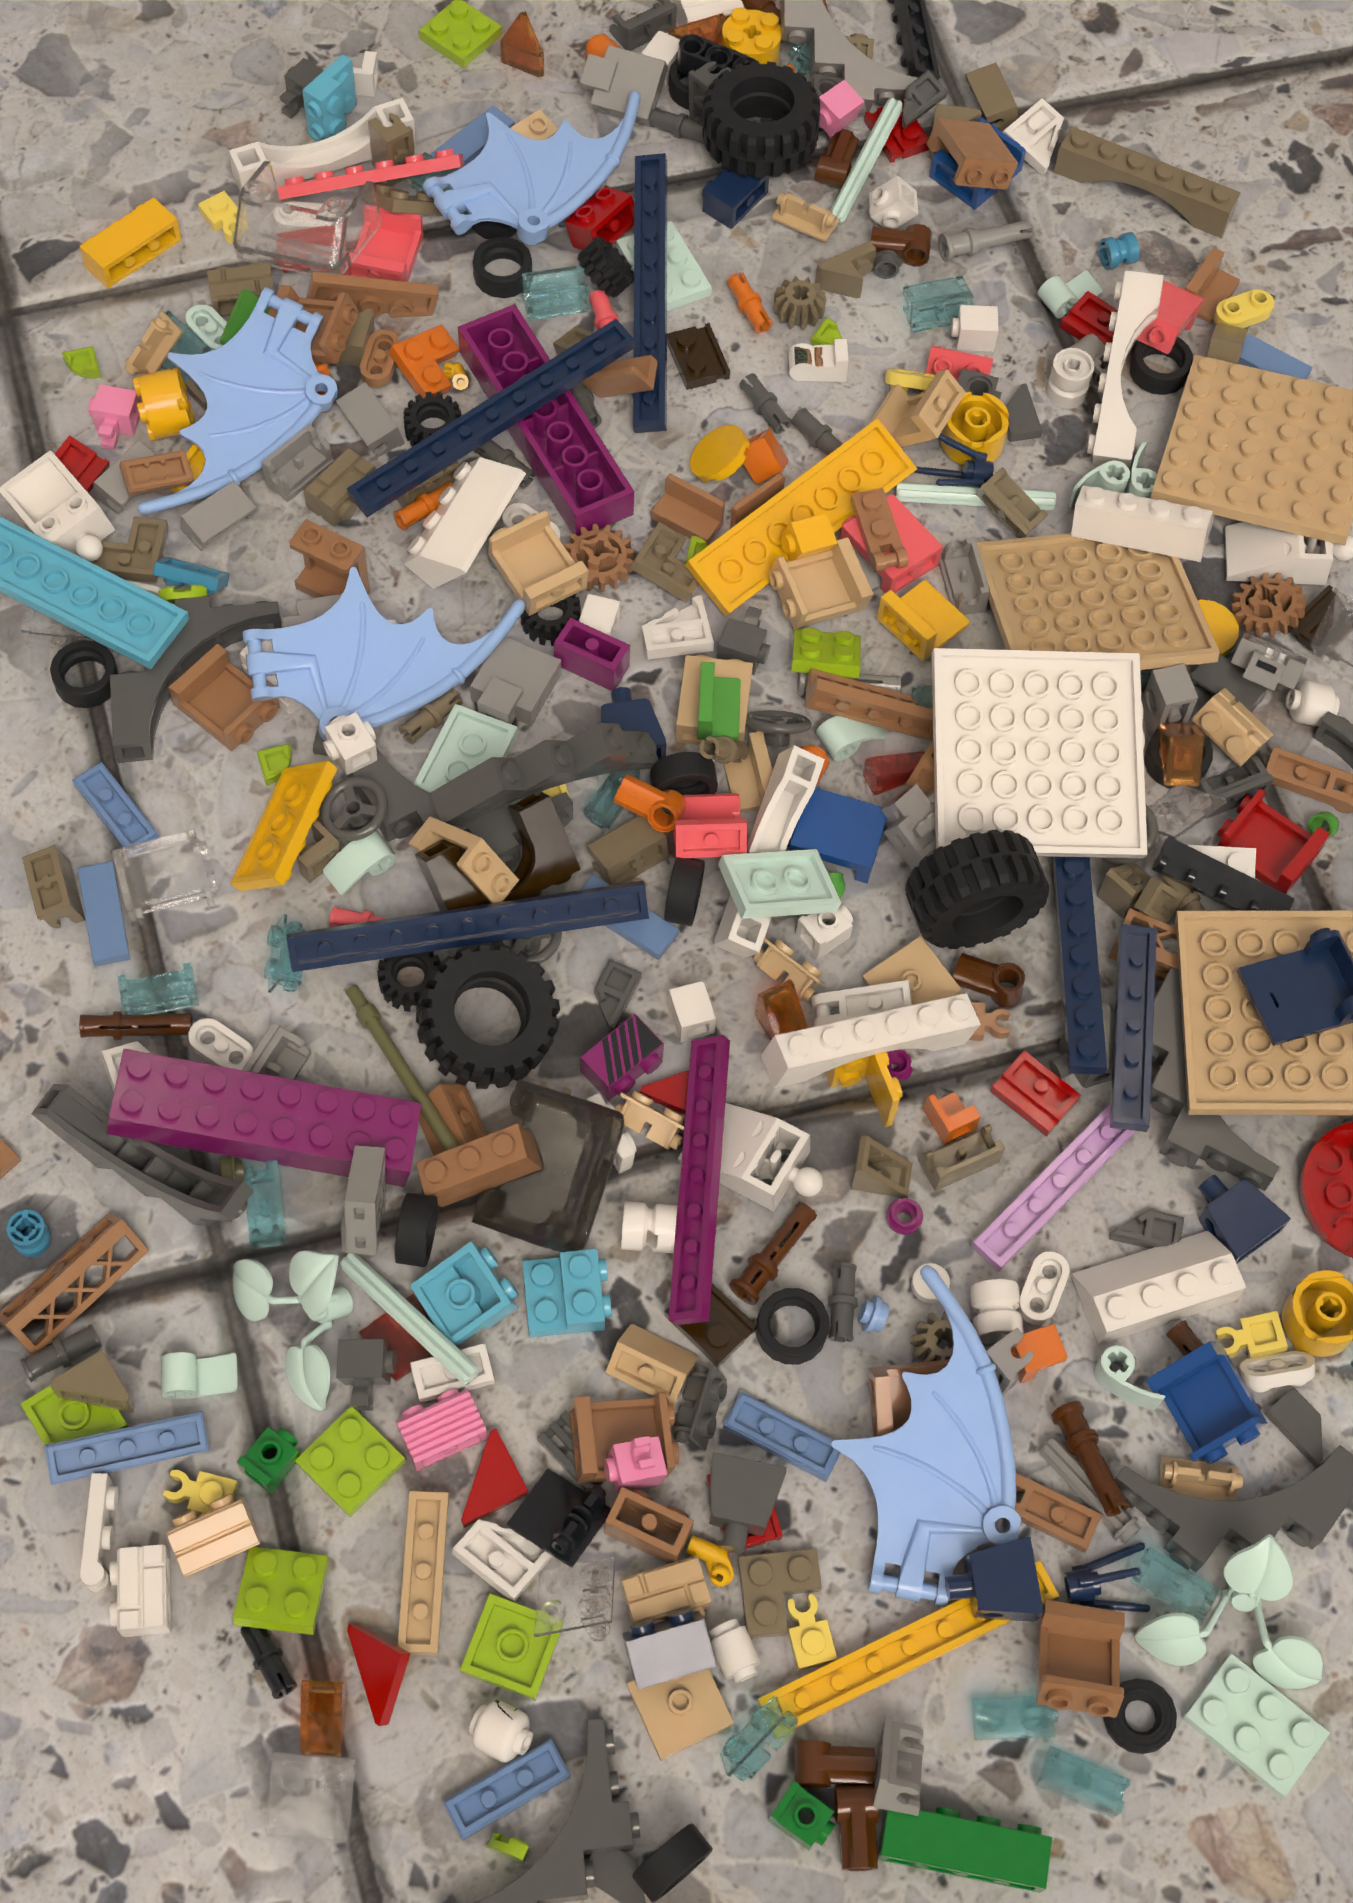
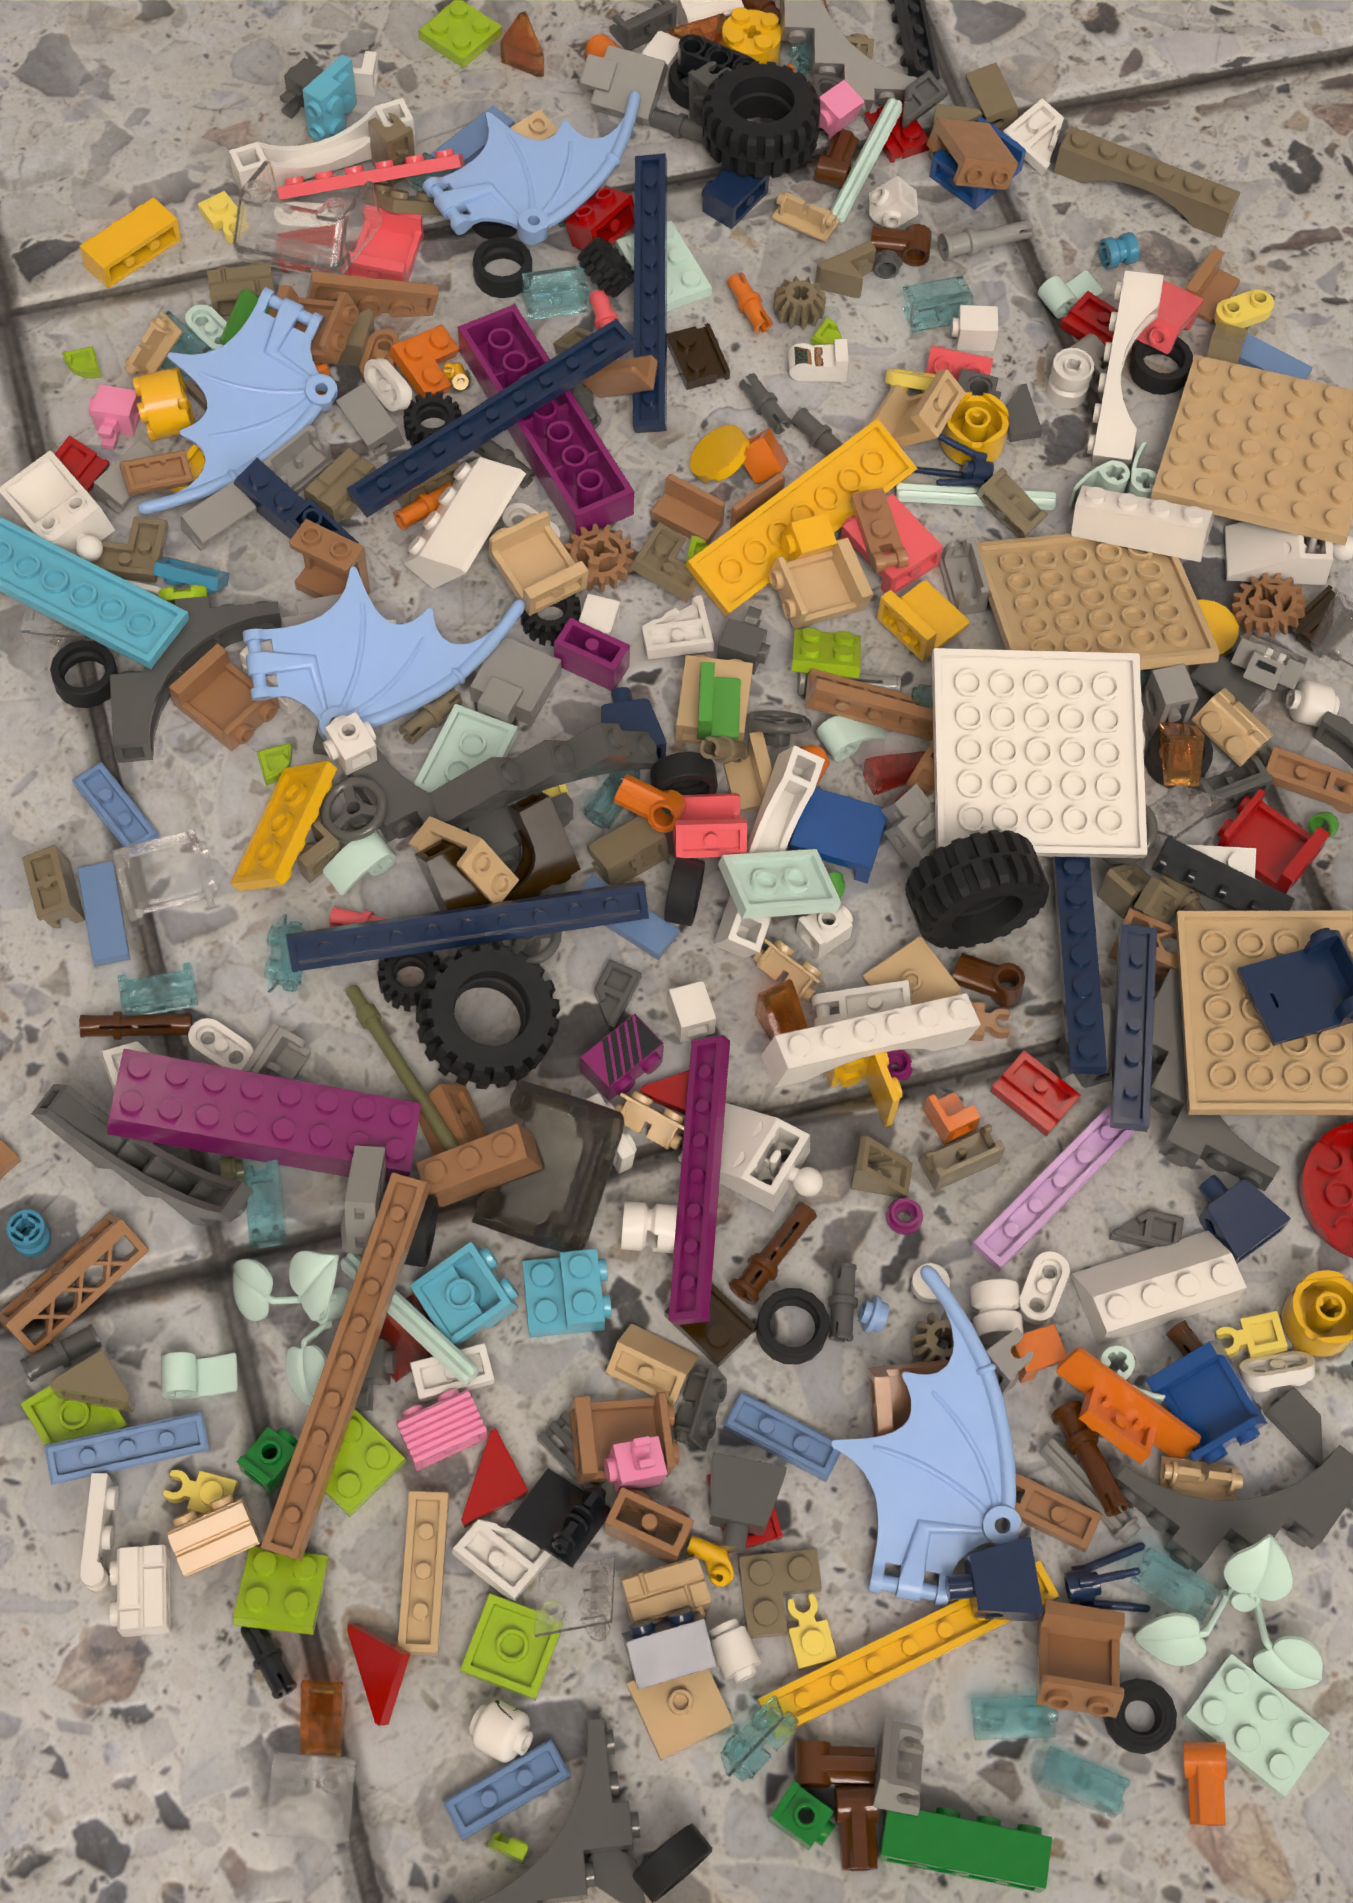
(280, 503): none -> dark blue slope
(346, 1367): none -> medium nougat plate
(387, 384): none -> white plate
(1124, 1412): none -> orange bracket
(1206, 1770): none -> orange piece

